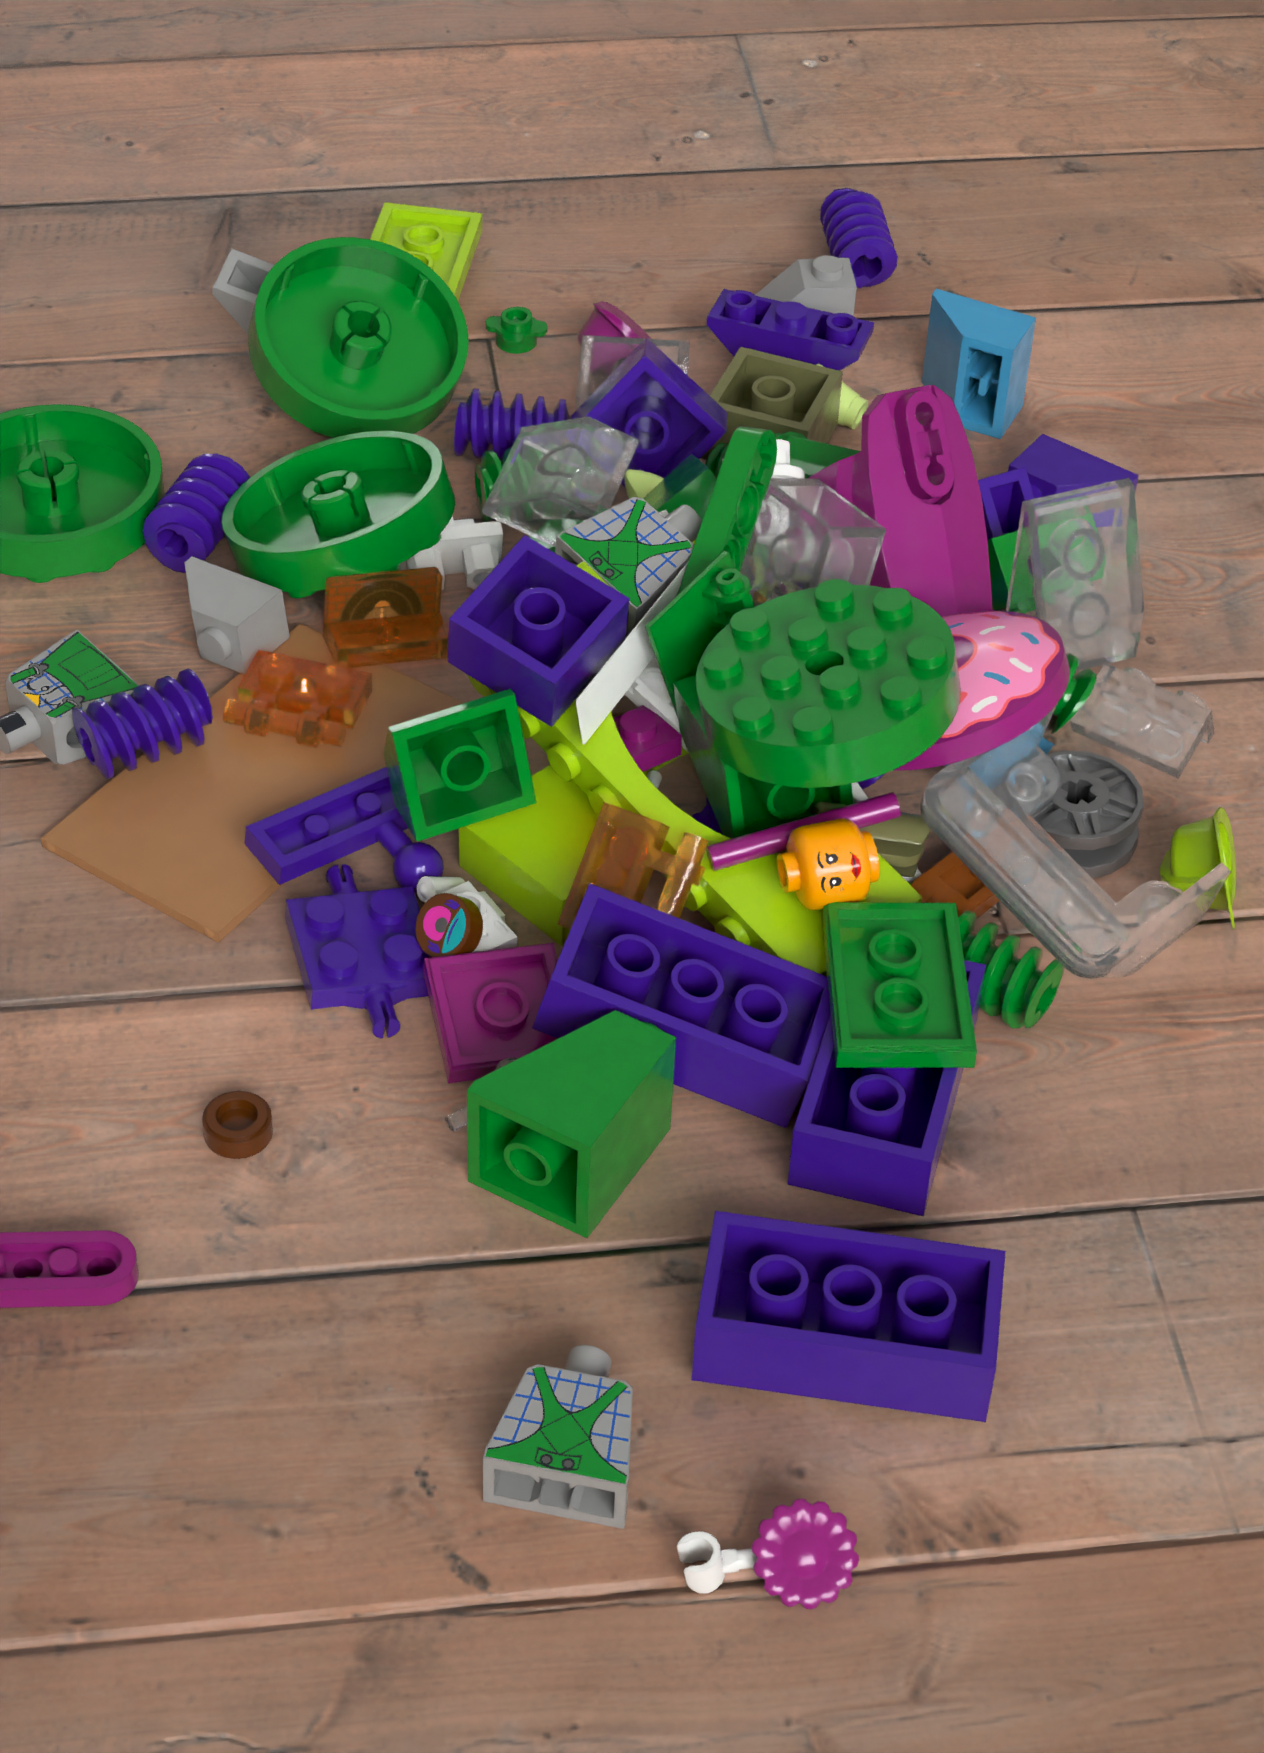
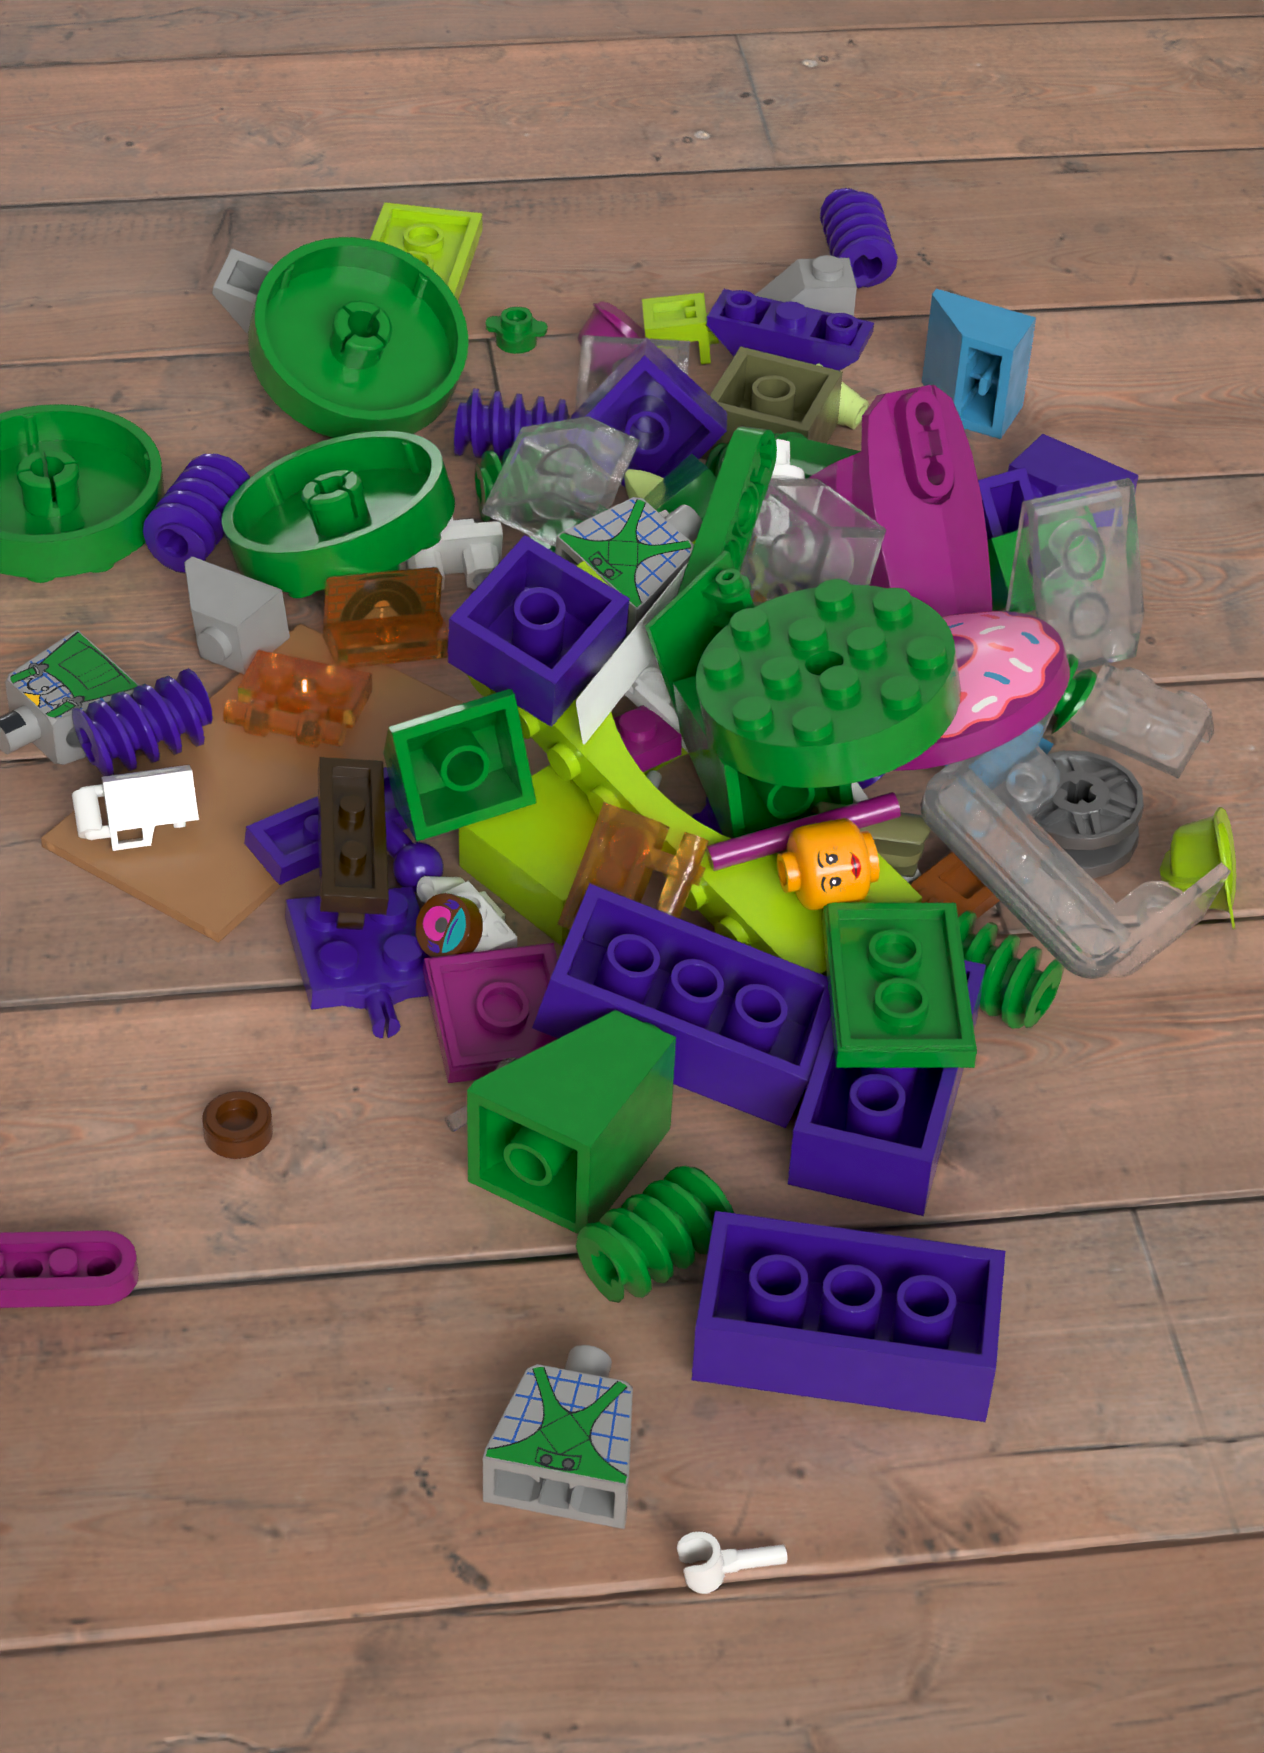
(136, 802): none -> white piece
(352, 840): none -> dark brown plate
(651, 1233): none -> green piece
(679, 319): none -> lime bracket
(805, 1553): magenta piece -> none

